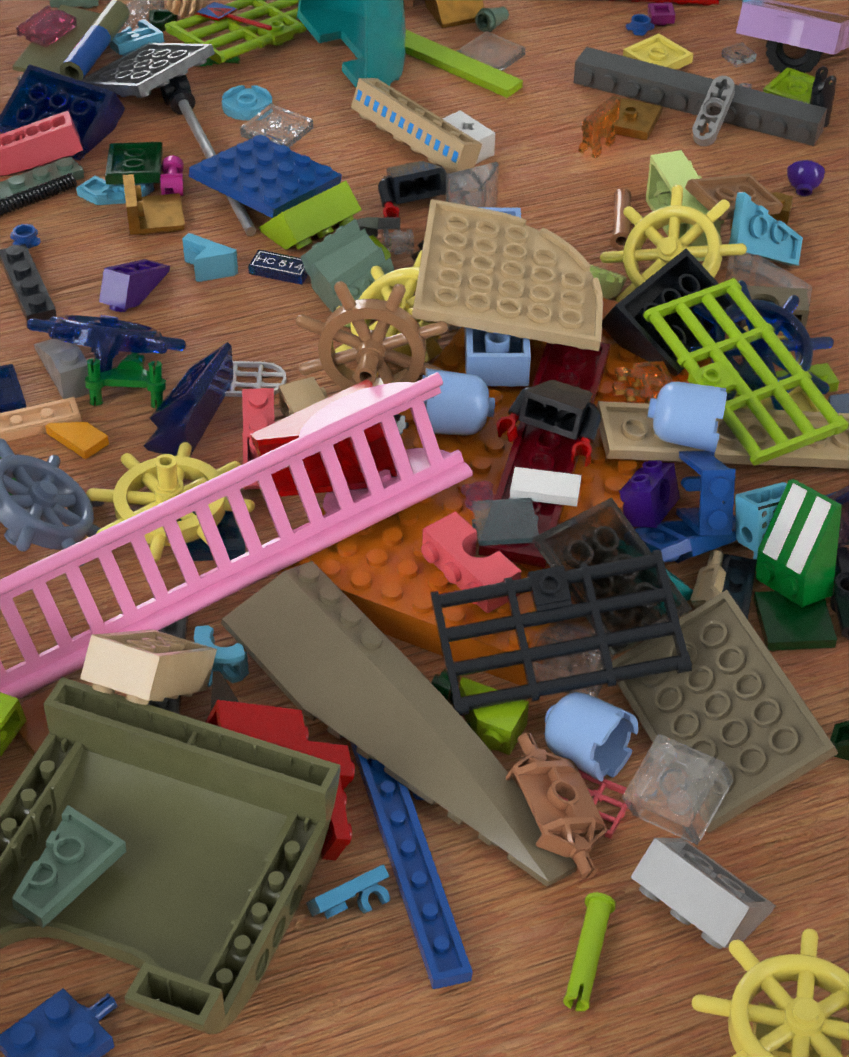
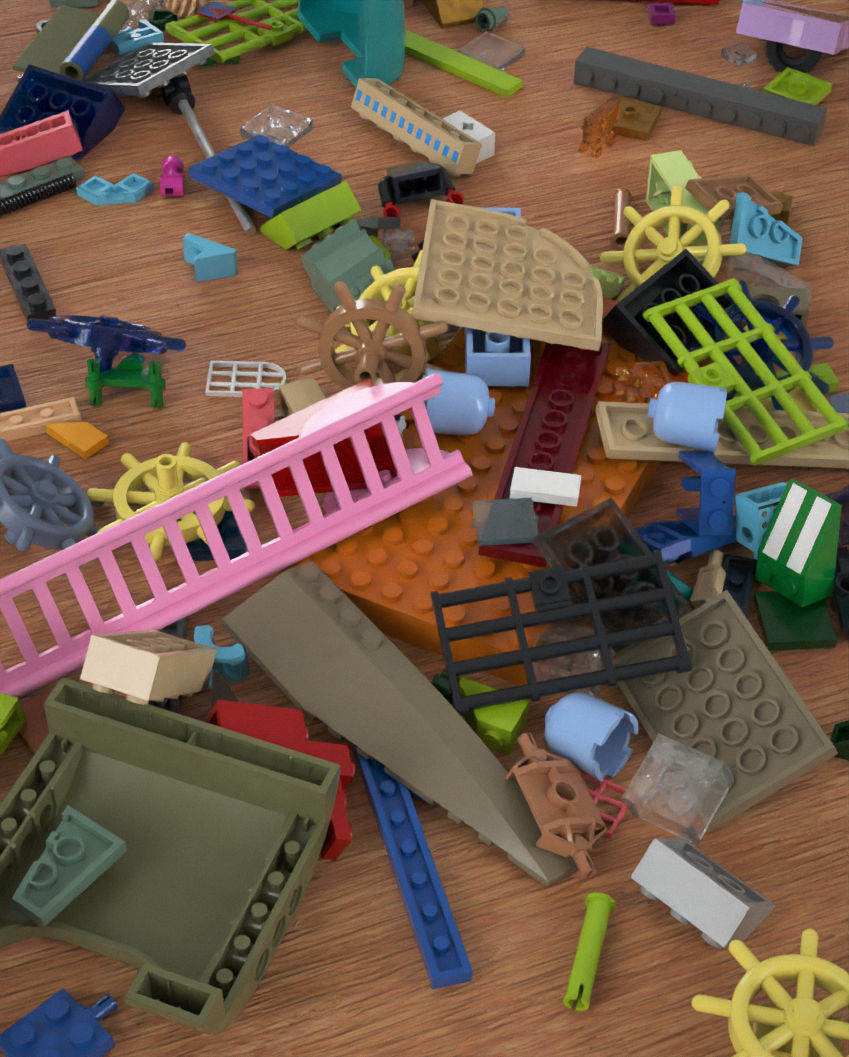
(26, 235): blue plate -> none
(46, 26): clear pink plate -> none
(65, 366): light grey slope -> none
(130, 283): dark purple slope -> none
(138, 158): dark green tile -> none
(151, 213): pearl gold bracket -> none
(192, 403): clear blue slope -> none
(245, 103): medium azure tile -> none
(278, 267): clear blue tile -> none
(334, 900): dark azure plate -> none
(451, 547): coral arch -> none
(474, 186): clear slope -> none
(477, 492): clear pink plate -> none
(556, 409): black torso -> none
(640, 24): blue plate -> none
(650, 494): dark purple brick -> none
(660, 51): light yellow plate -> none
(712, 99): light grey beam -> none
(805, 176): dark purple brick -> none
(823, 92): black piece -> none

